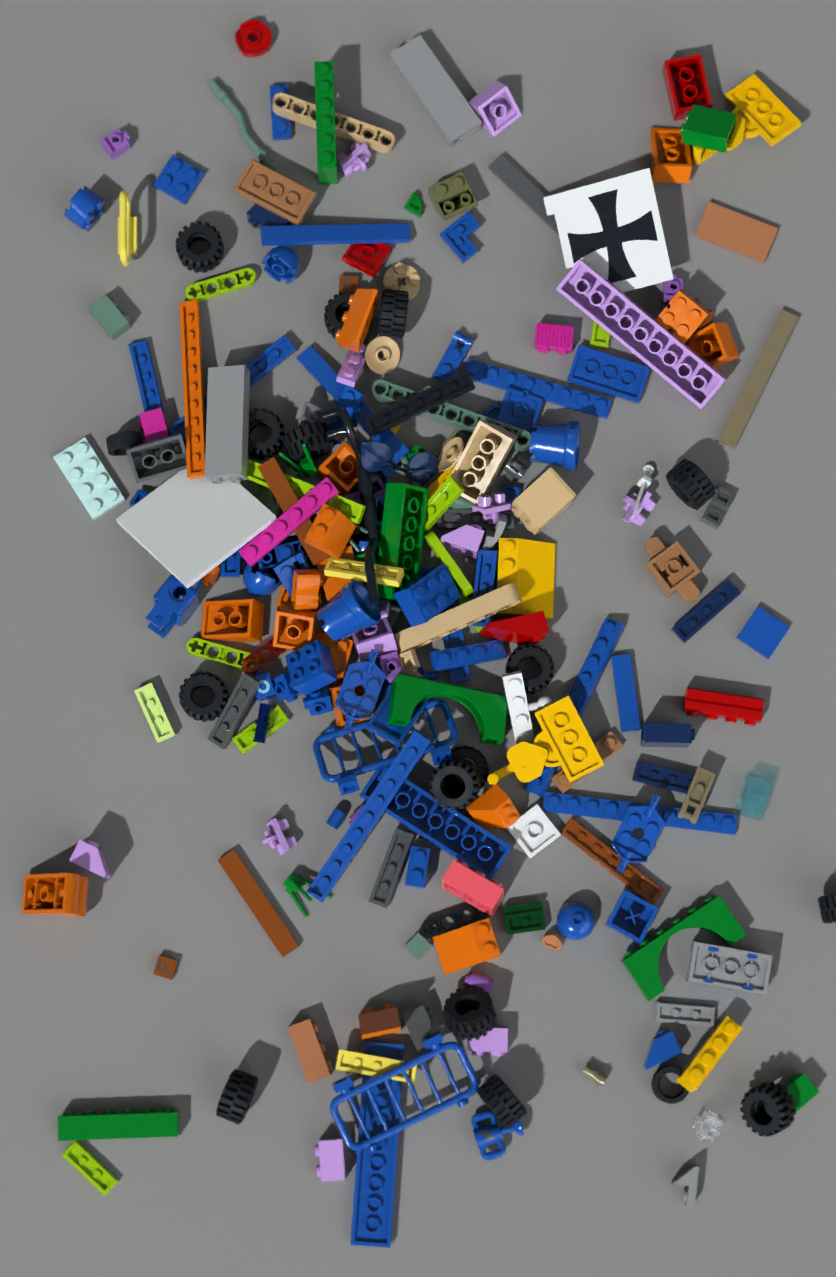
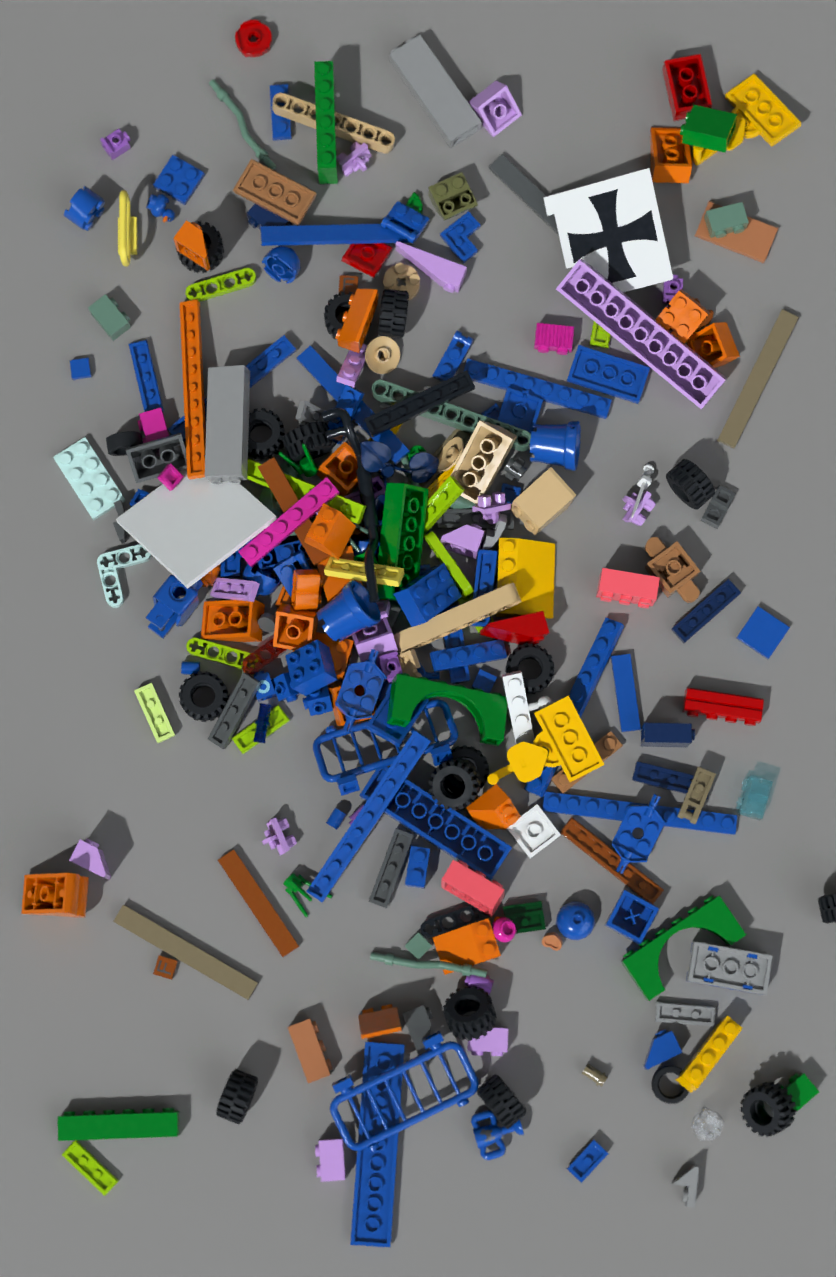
(80, 368): none -> blue tile
(111, 570): none -> light aqua beam
(122, 534): none -> dark grey slope
(157, 207): none -> blue animal
(170, 477): none -> dark pink tile
(185, 952): none -> dark tan tile
(190, 667): none -> blue hinge
(192, 244): none -> orange slope
(235, 589): none -> lavender plate
(267, 622): none -> dark grey tile
(370, 1064): light yellow plate -> none
(407, 218): none -> blue plate
(442, 271): none -> lavender slope
(465, 969): none -> sand green bar
(484, 681): none -> blue tile
(503, 929): none -> dark pink animal
(587, 1161): none -> blue plate
(627, 587): none -> coral brick
(726, 220): none -> sand green brick

